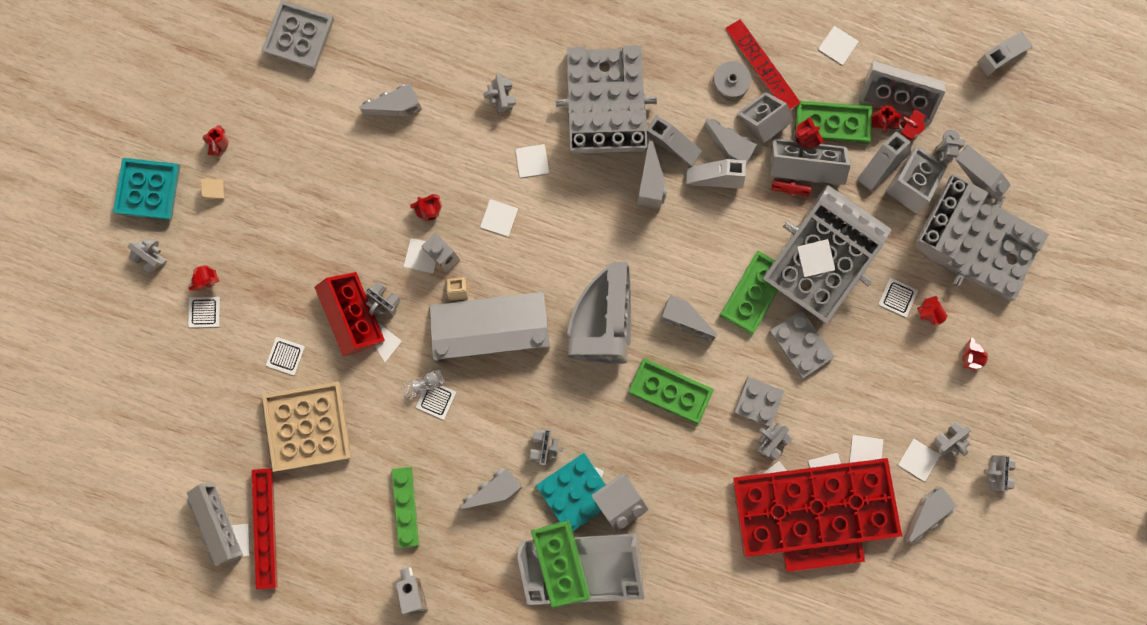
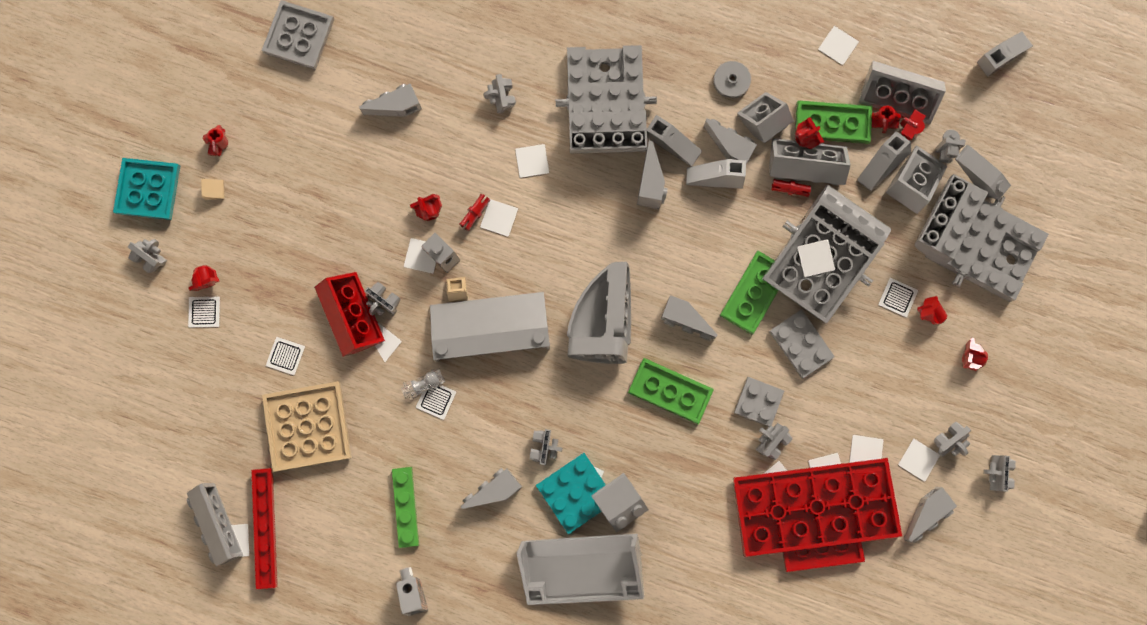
(474, 212): none -> red pin
(560, 564): bright green tile -> none
(762, 63): red sticker -> none

